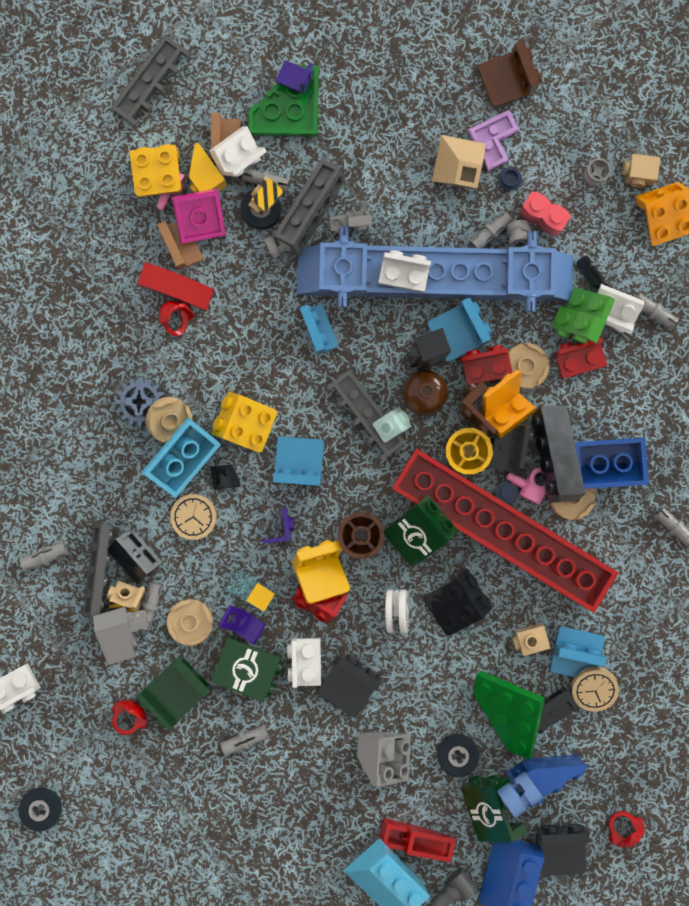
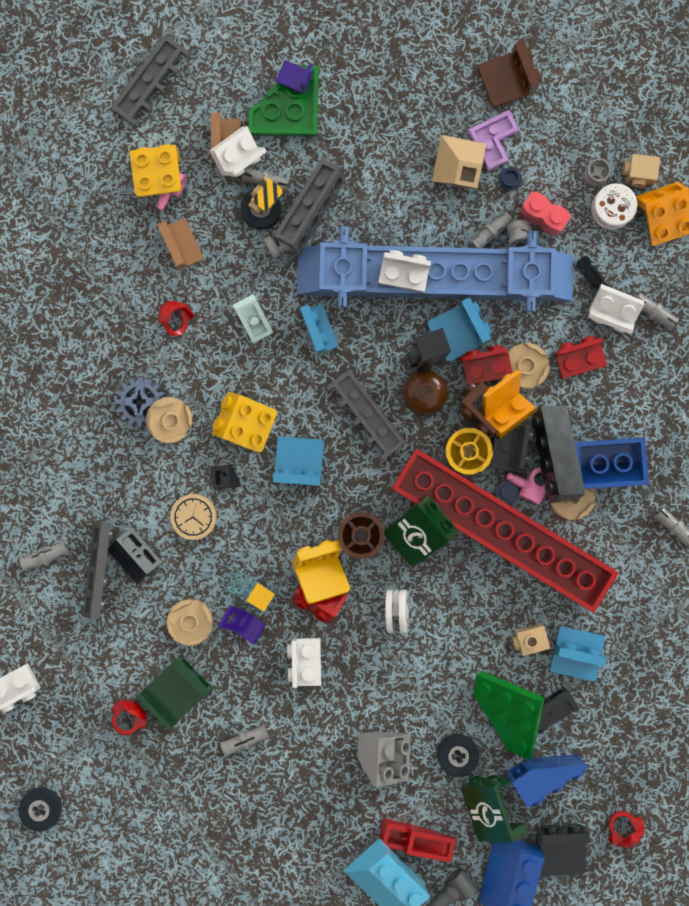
(116, 633): light grey hinge -> none
(132, 600): tan brick -> none
(151, 601): light grey pin -> none
(175, 286): red slope -> none
(181, 457): medium azure slope -> none
(199, 216): dark pink tile -> none
(204, 173): yellow slope -> none
(247, 669): dark green panel -> none
(253, 318): none -> light aqua slope
(288, 527): dark purple bracket -> none
(349, 685): black bracket -> none
(355, 219): light grey hinge -> none
(392, 424): light aqua bracket -> none
(458, 603): black bracket -> none
(511, 798): medium blue wheel -> none
(583, 316): bright green plate -> none
(595, 689): tan tile -> none
(614, 206): none -> white head

